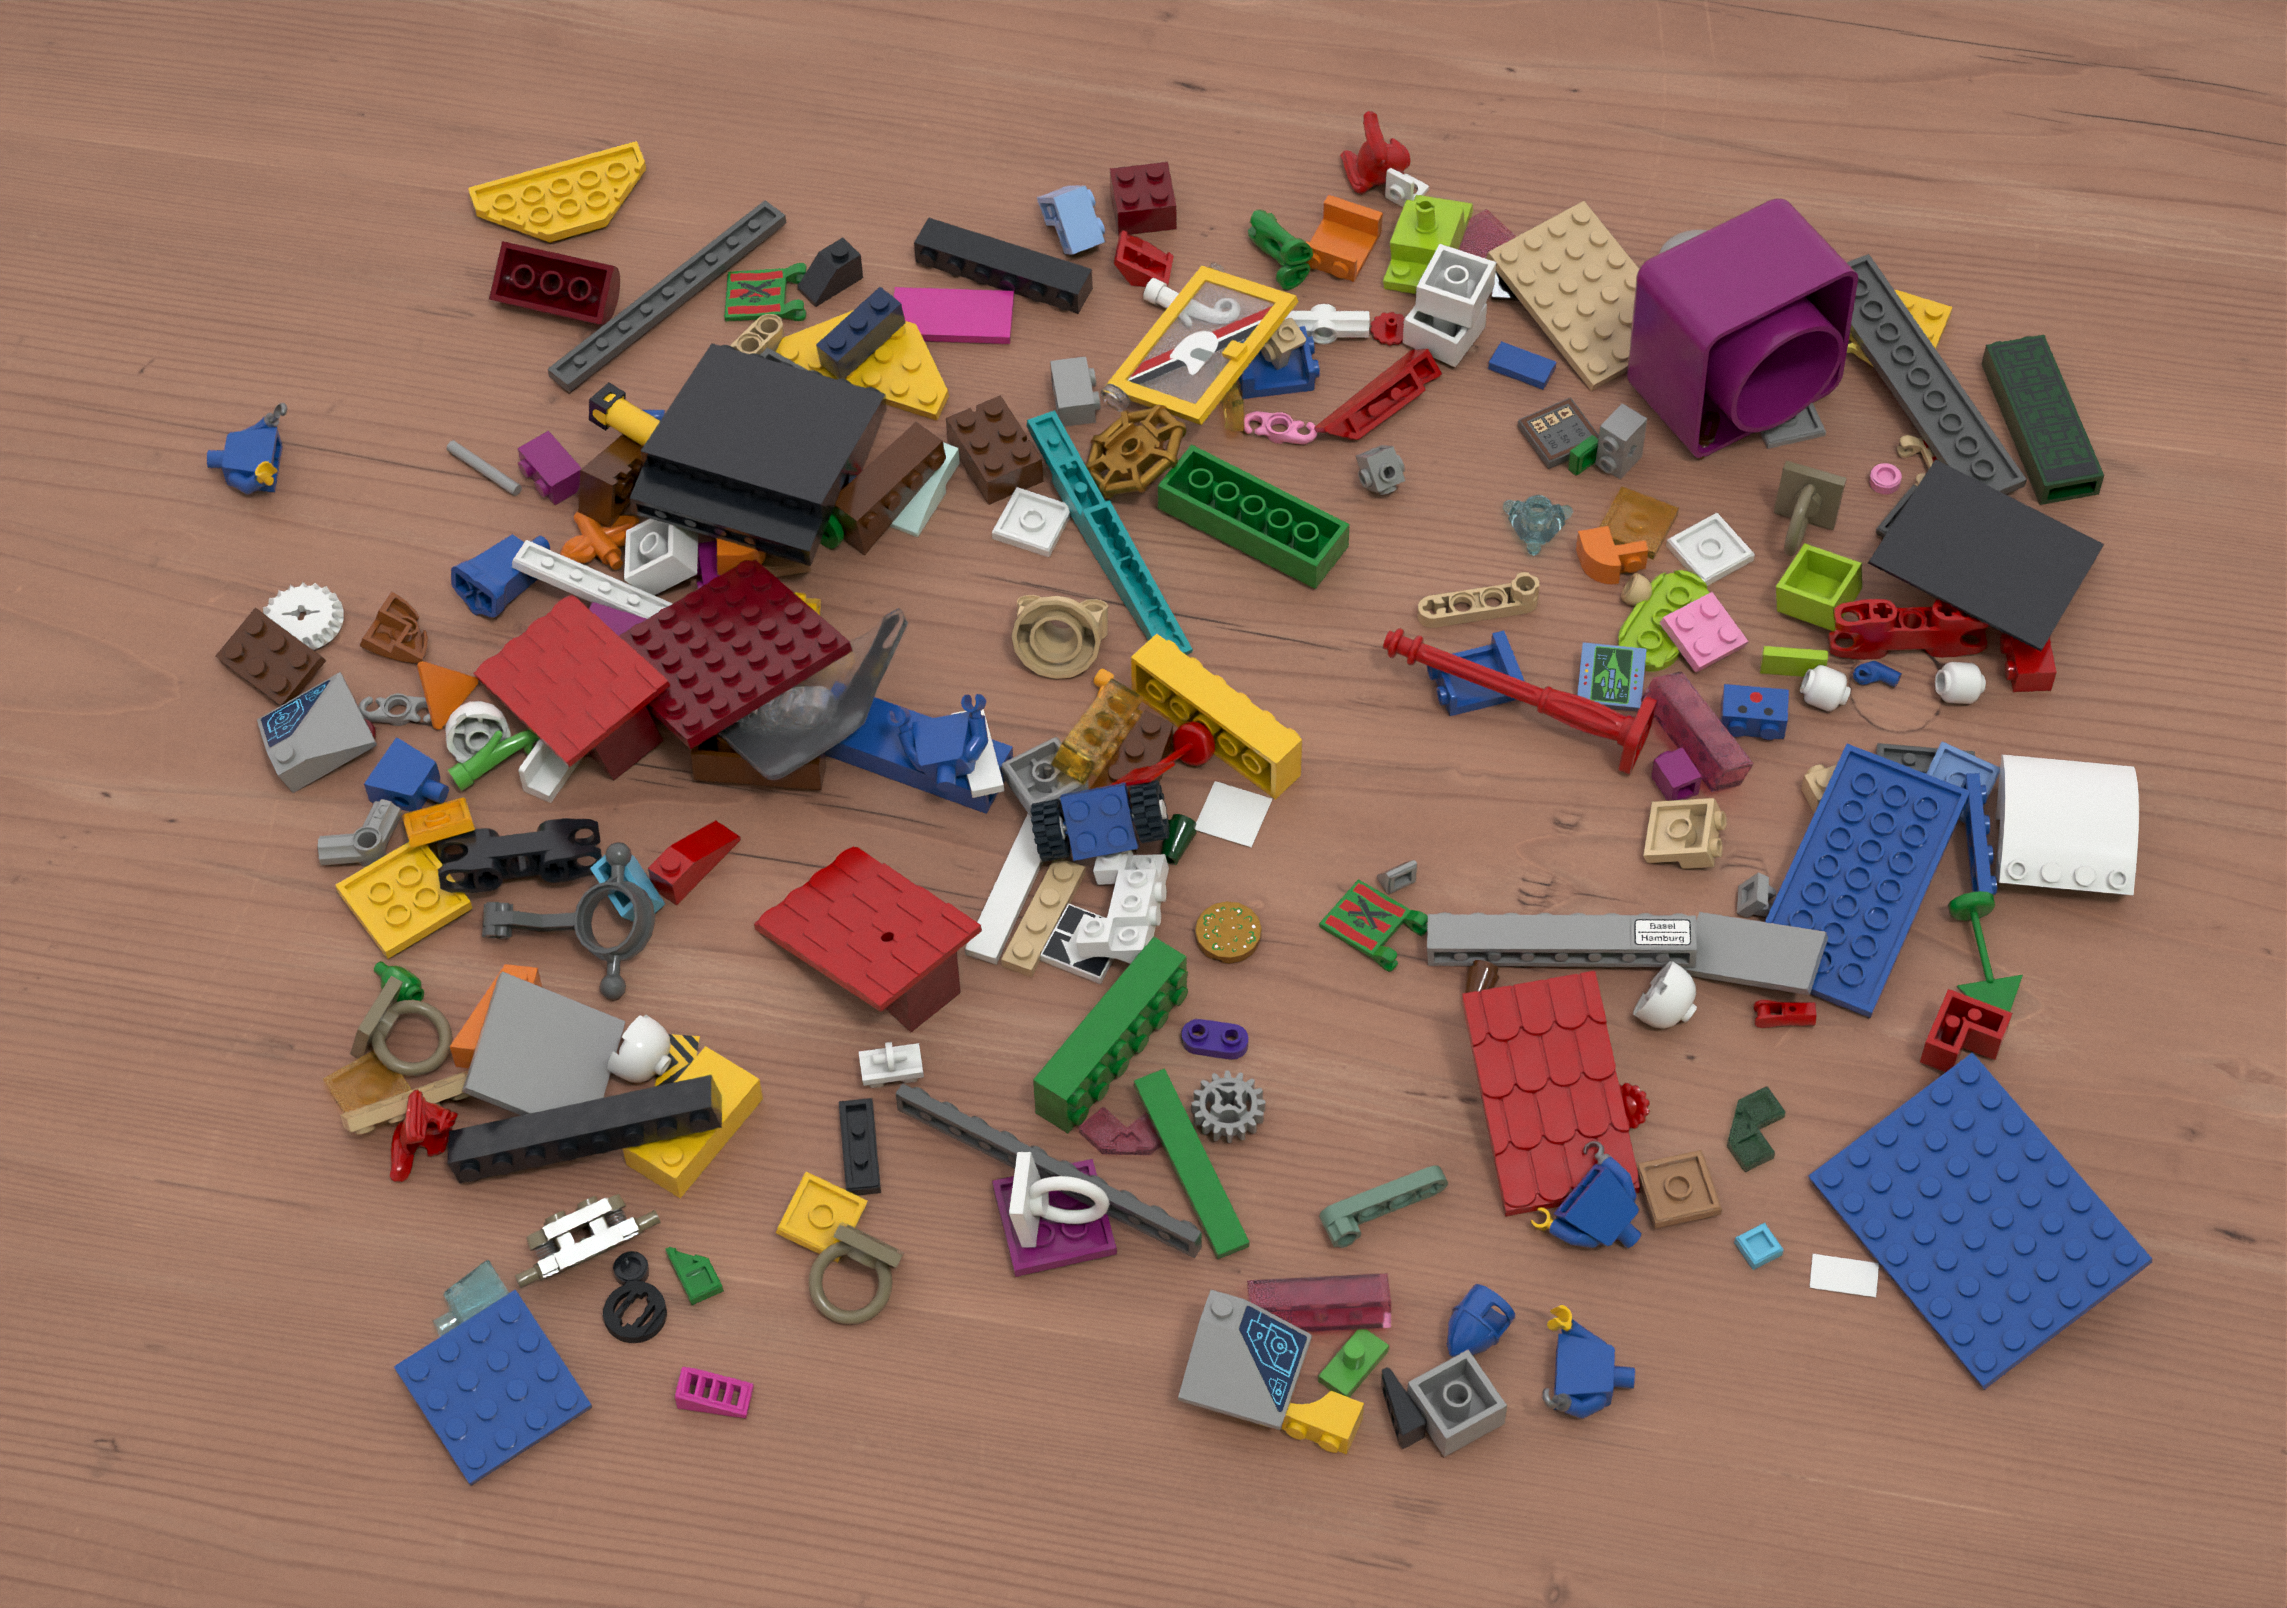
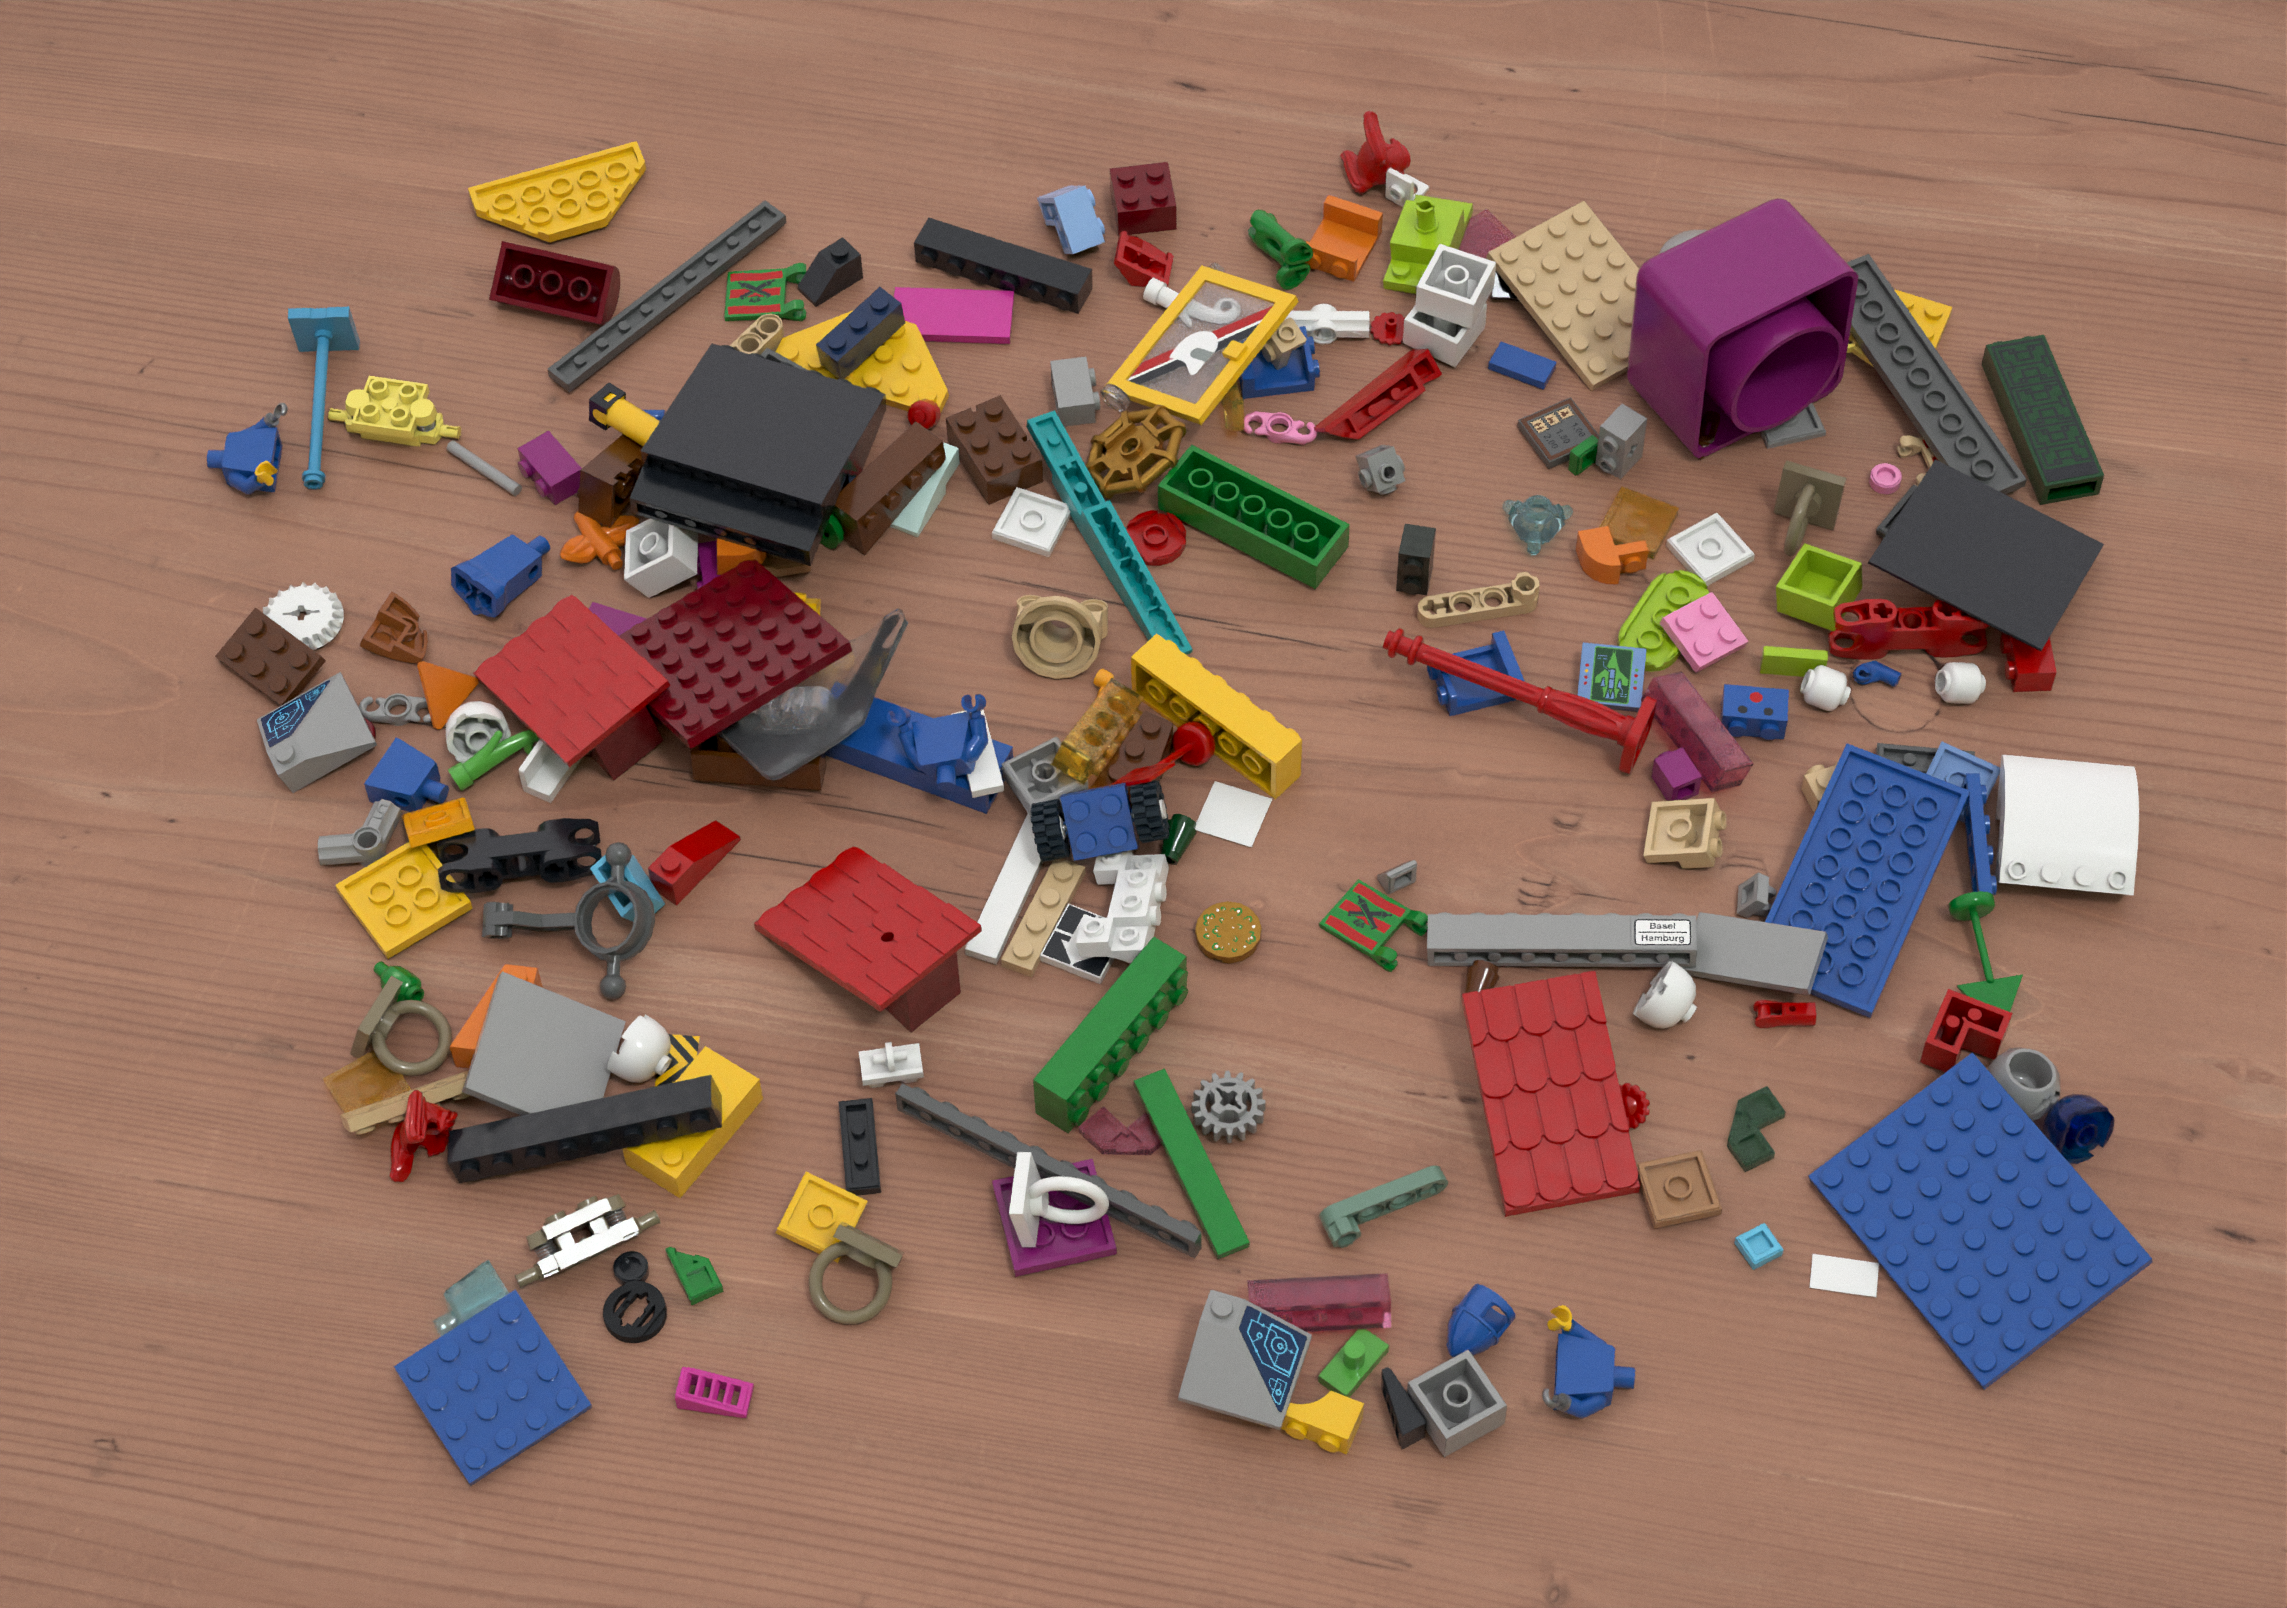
(321, 332): none -> dark azure tile
(394, 413): none -> light yellow piece
(585, 581): white tile -> none
(925, 413): none -> red piece
(1157, 537): none -> red tile
(1214, 1041): dark purple plate -> none
(1415, 559): none -> pearl dark grey brick
(1597, 1208): blue torso -> none
(1636, 590): tan piece -> none
(2028, 1079): none -> light grey piece
(2078, 1126): none -> clear blue cylinder

